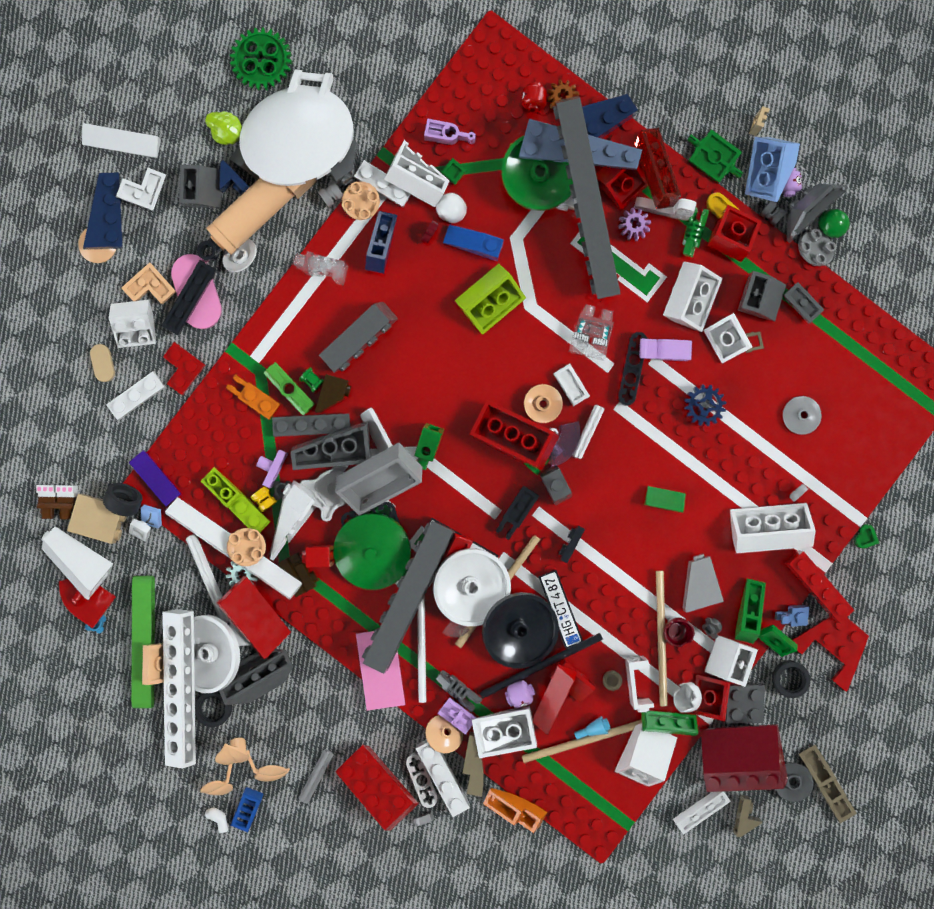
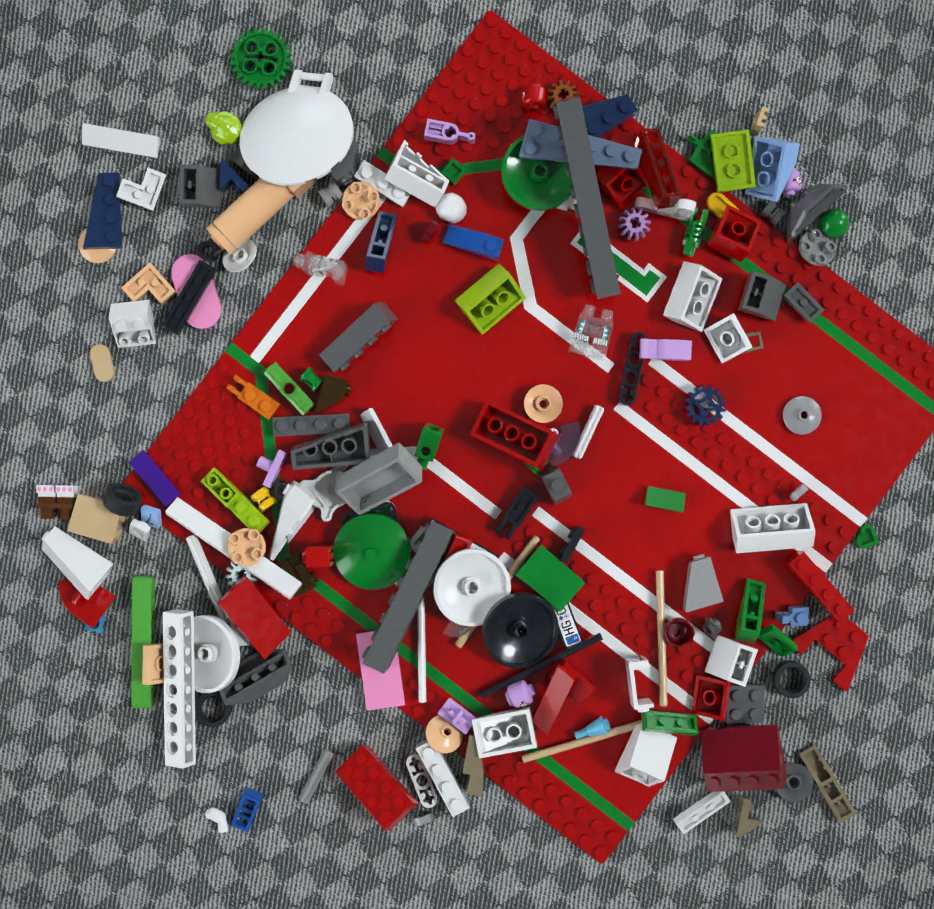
(135, 395): white plate -> none
(188, 368): red plate -> none
(237, 753): light nougat plant -> none
(458, 690): dark grey hinge -> none
(515, 809): orange slope -> none
(550, 578): none -> green tile
(571, 384): white tile -> none
(612, 680): dark tan tile -> none
(687, 697): white hair -> none
(732, 161): none -> lime tile

